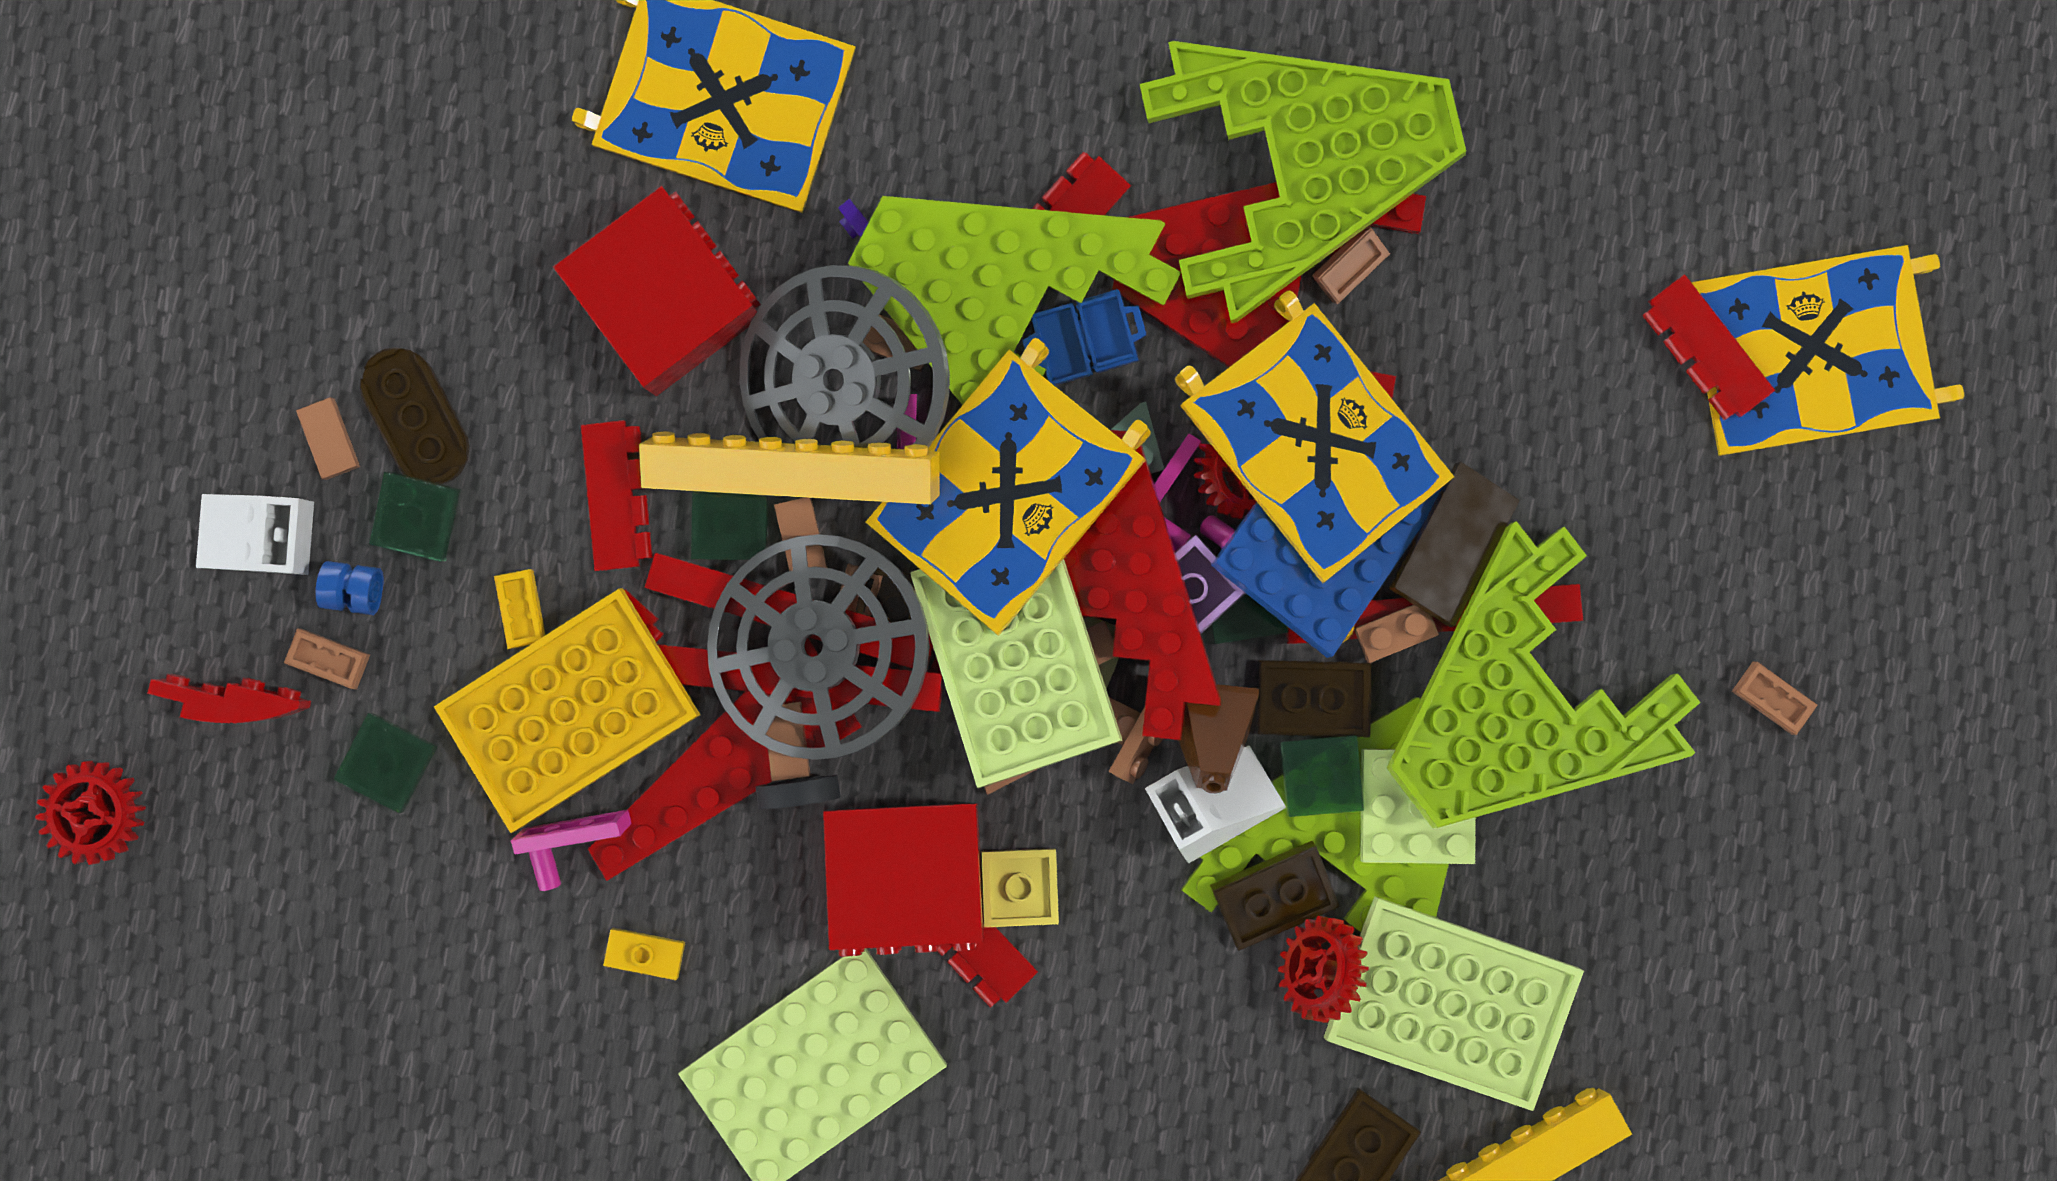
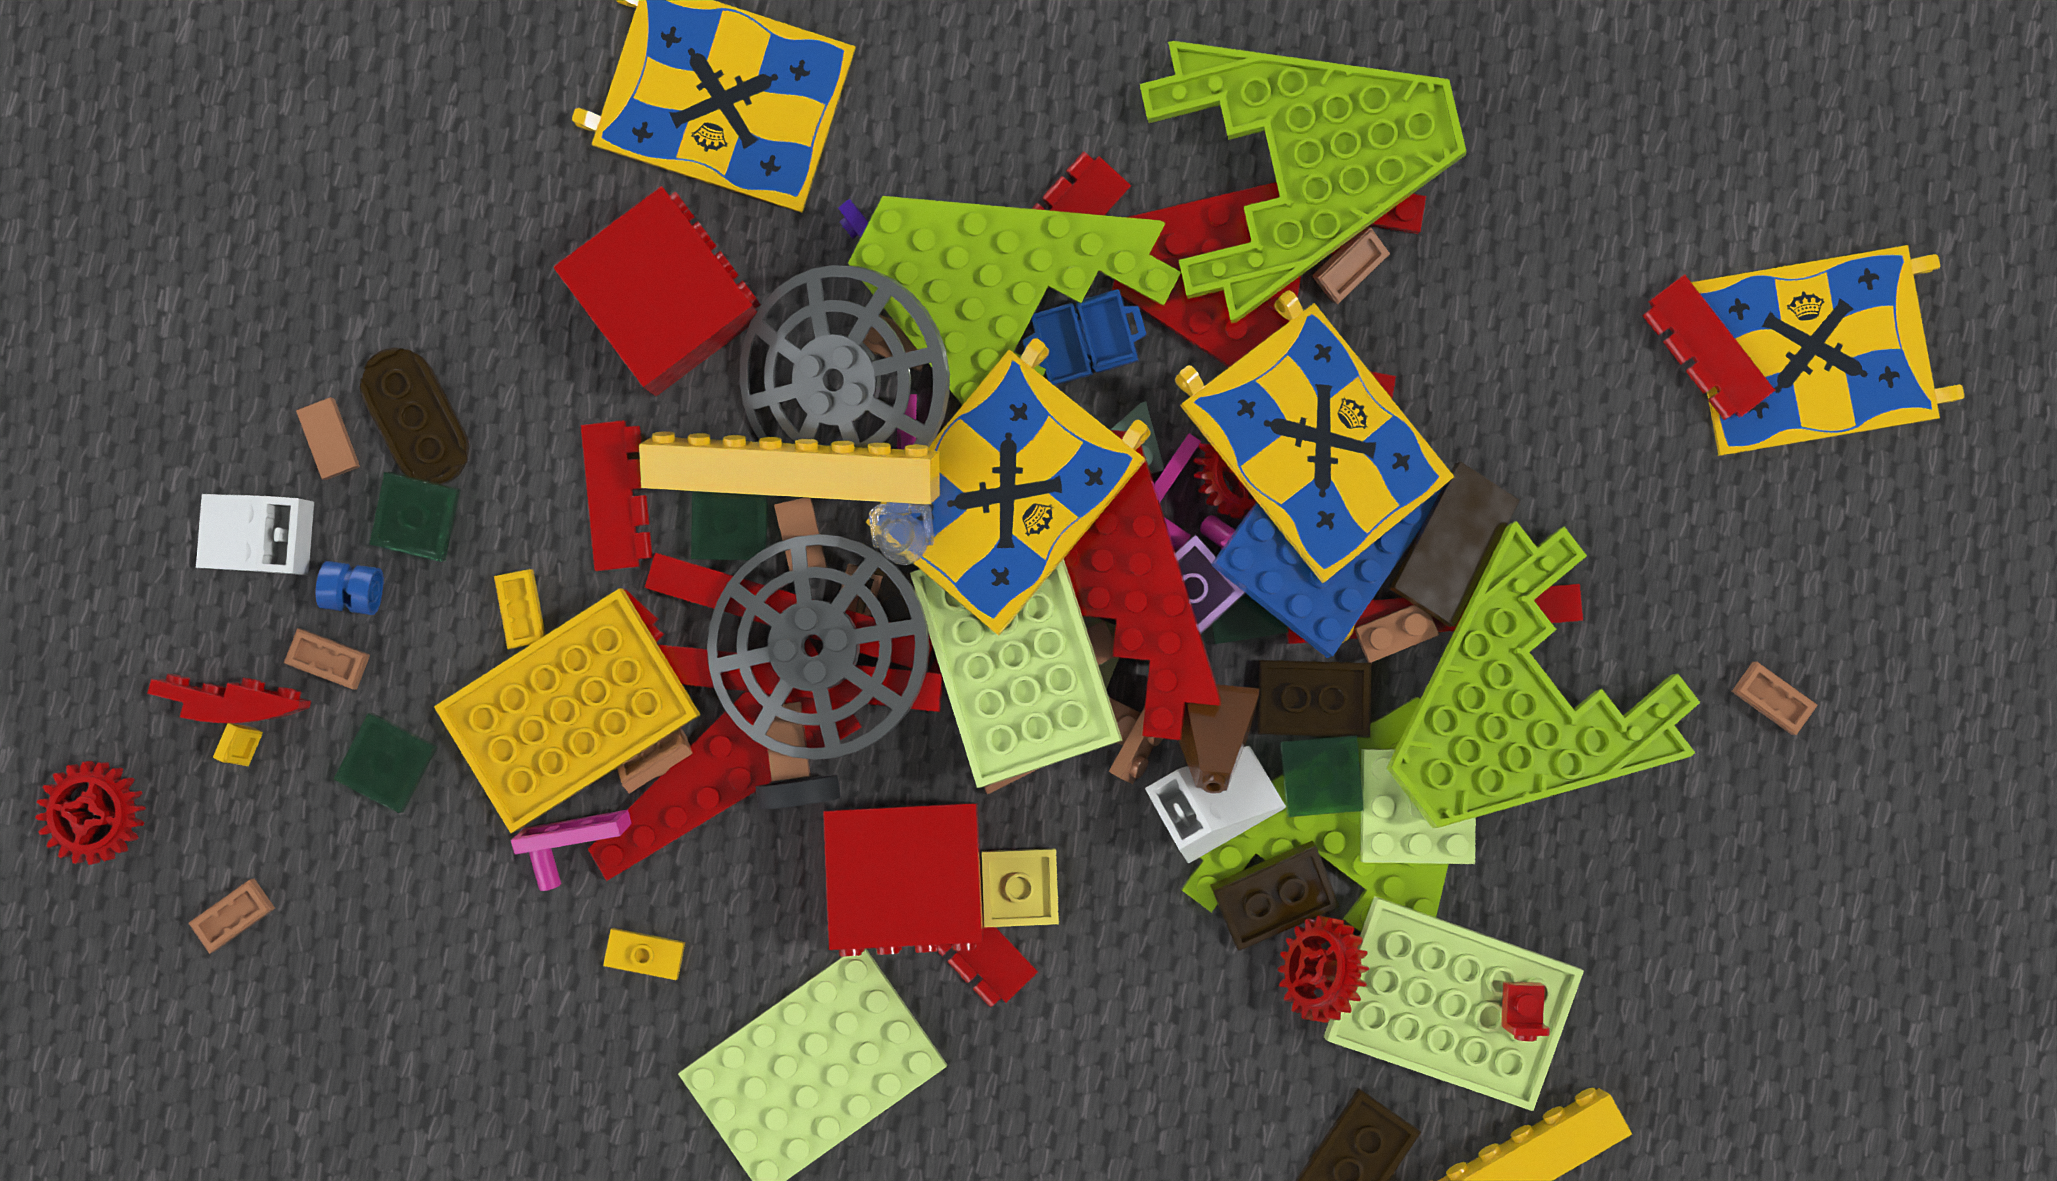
(231, 915): none -> nougat plate
(238, 744): none -> yellow tile
(654, 760): none -> nougat plate
(899, 535): none -> clear piece
(1524, 1010): none -> red bracket

